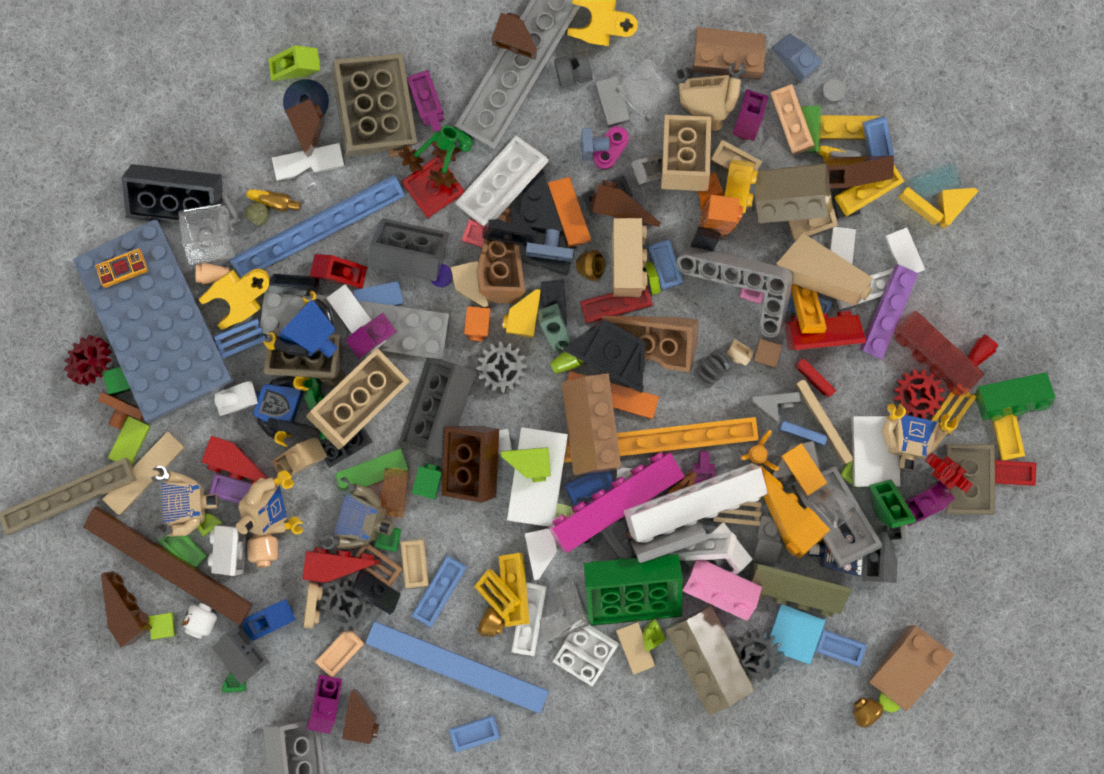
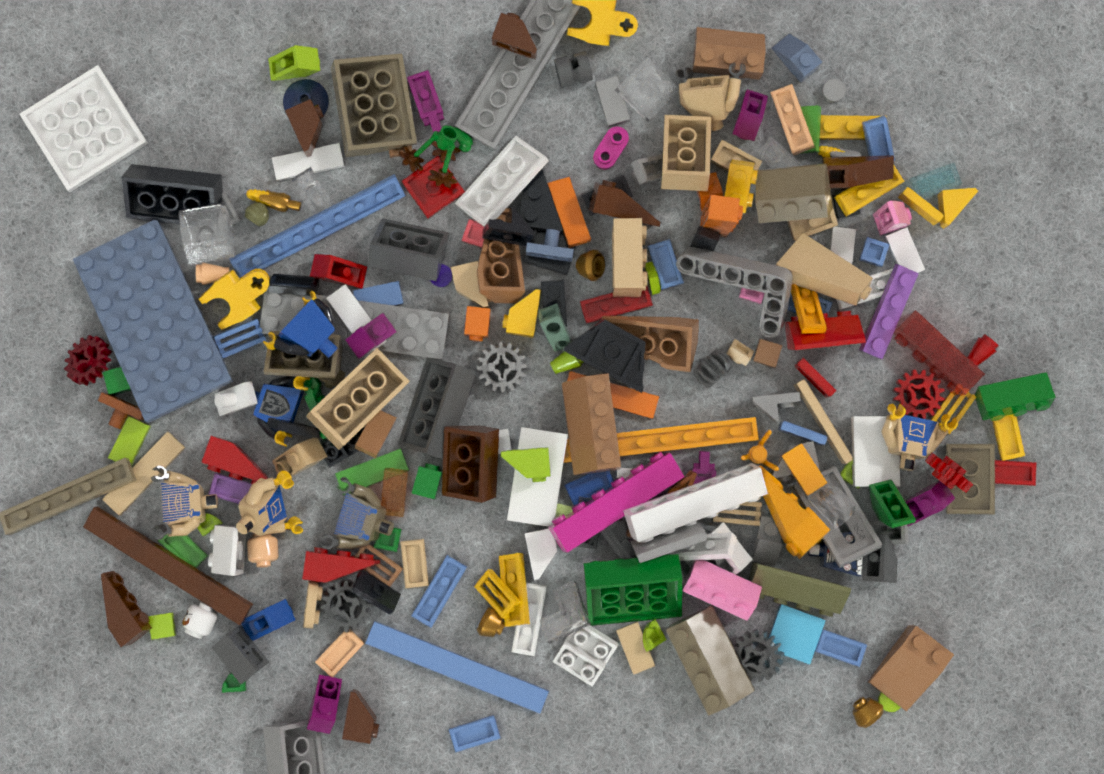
(83, 128): none -> white plate
(121, 268): tile -> none
(375, 433): none -> medium nougat tile
(590, 144): sand blue tile -> none
(874, 252): none -> medium blue plate
(892, 217): none -> bright pink slope

